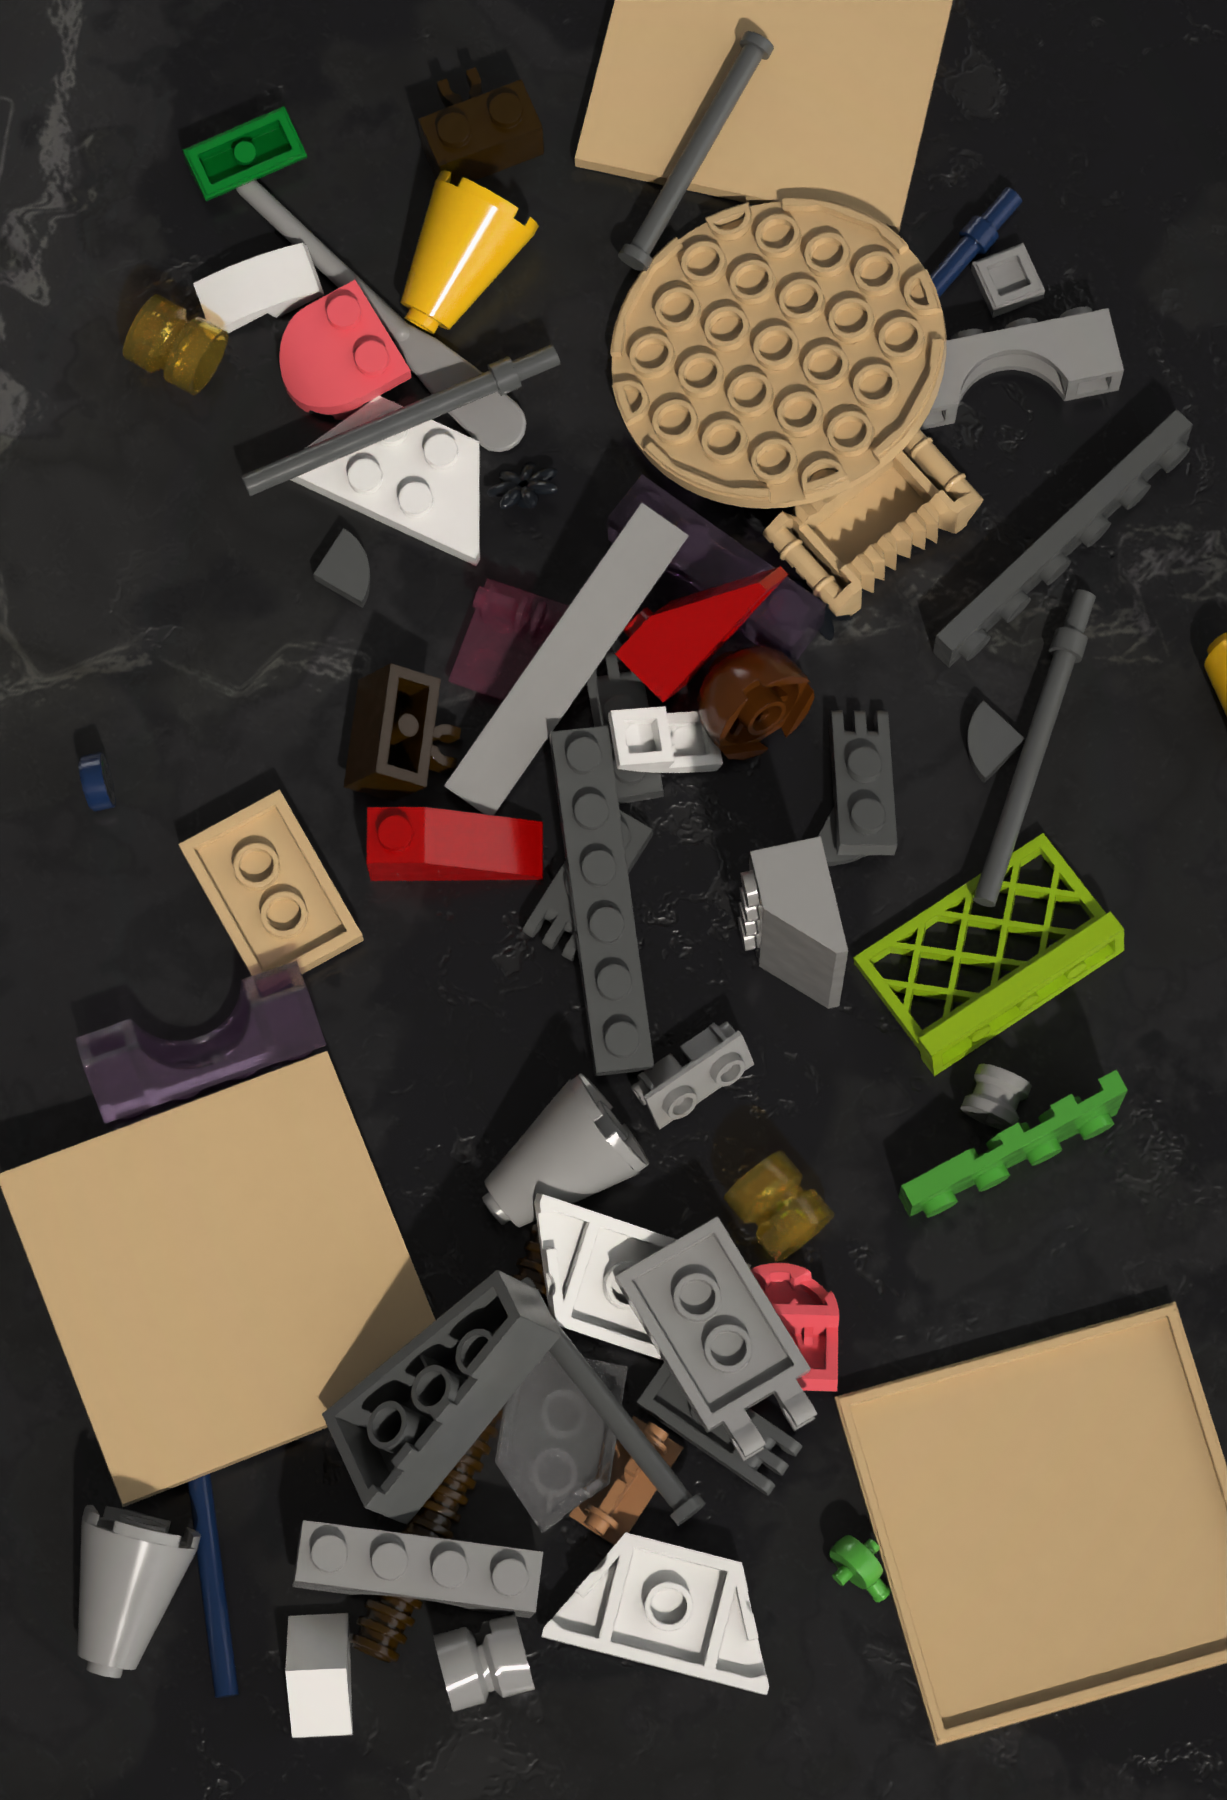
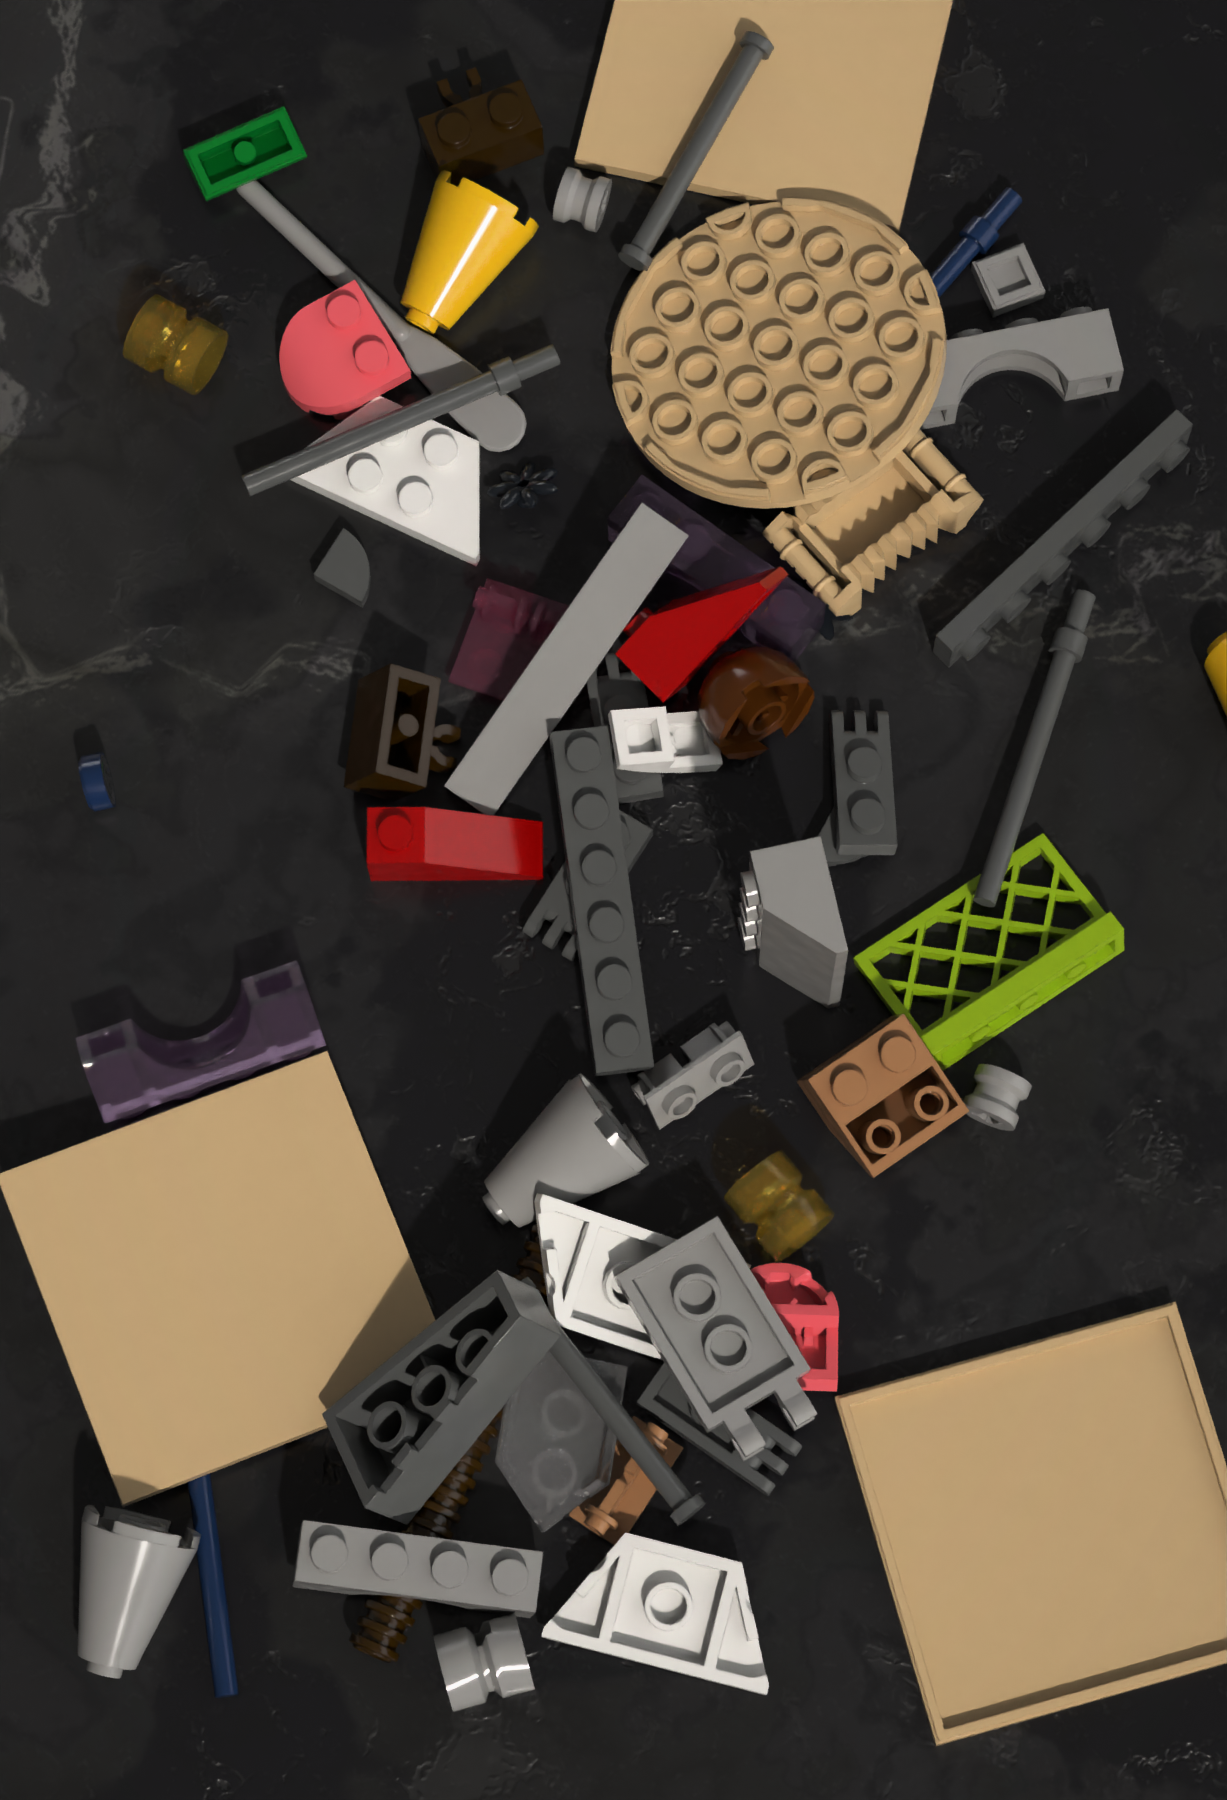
(258, 286): white slope -> none
(270, 888): tan plate -> none
(319, 1675): white slope -> none
(582, 199): none -> light grey wheel
(859, 1565): bright green piece -> none
(883, 1095): none -> medium nougat slope
(937, 1188): bright green wing -> none
(990, 741): dark grey tile -> none

